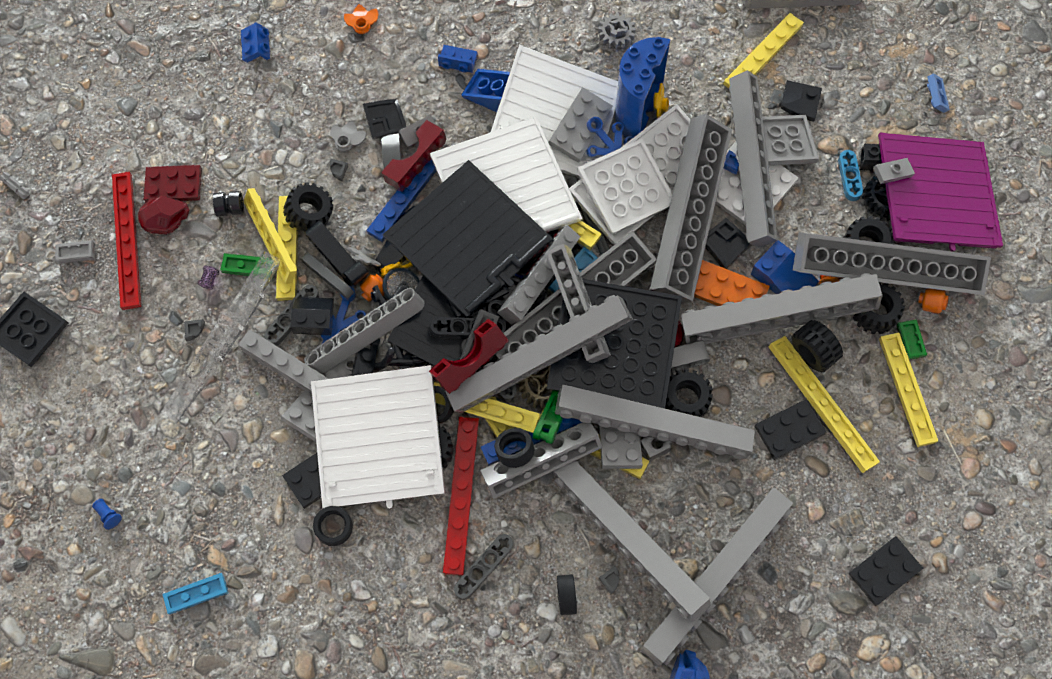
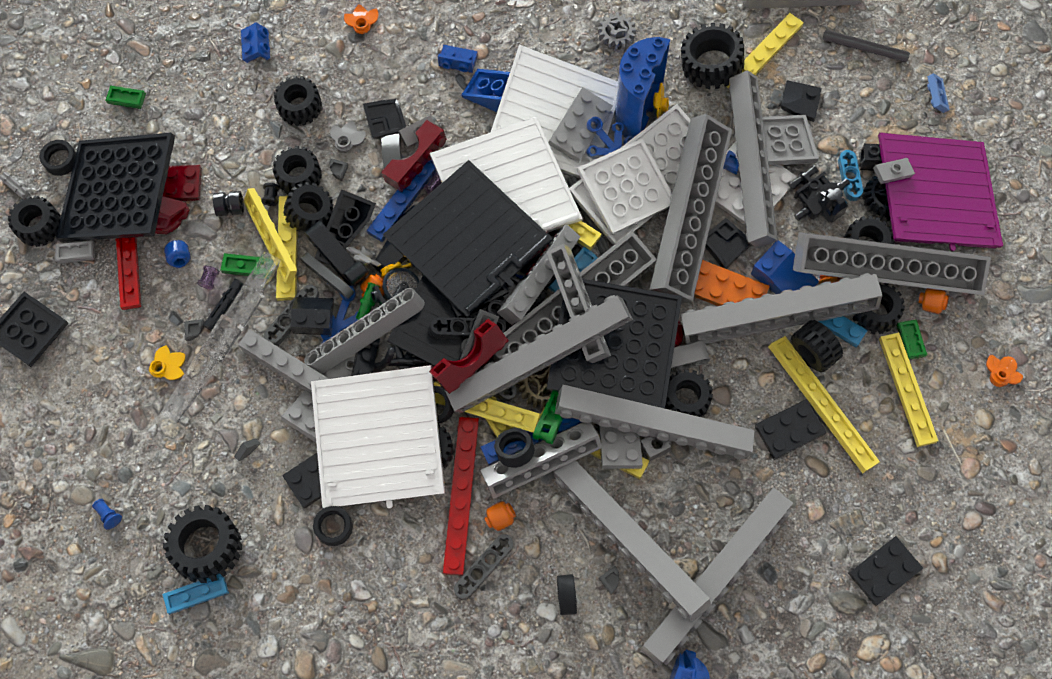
(28, 210): none -> black tyre
(52, 147): none -> black tyre
(116, 187): none -> black plate
(125, 97): none -> green plate
(169, 362): none -> yellow plate
(177, 253): none -> blue head
(214, 562): none -> black tyre
(223, 305): none -> black pin
(246, 449): none -> dark grey tile
(270, 194): none -> black bush
(292, 159): none -> black tyre
(294, 89): none -> black tyre
(348, 219): none -> black wedge
(366, 302): none -> green pin
(433, 184): none -> clear purple bush
(500, 516): none -> orange head
(712, 39): none -> black tyre
(819, 195): none -> black piece
(845, 329): none -> dark azure plate
(865, 45): none -> dark grey axle
(1003, 371): none -> orange plate

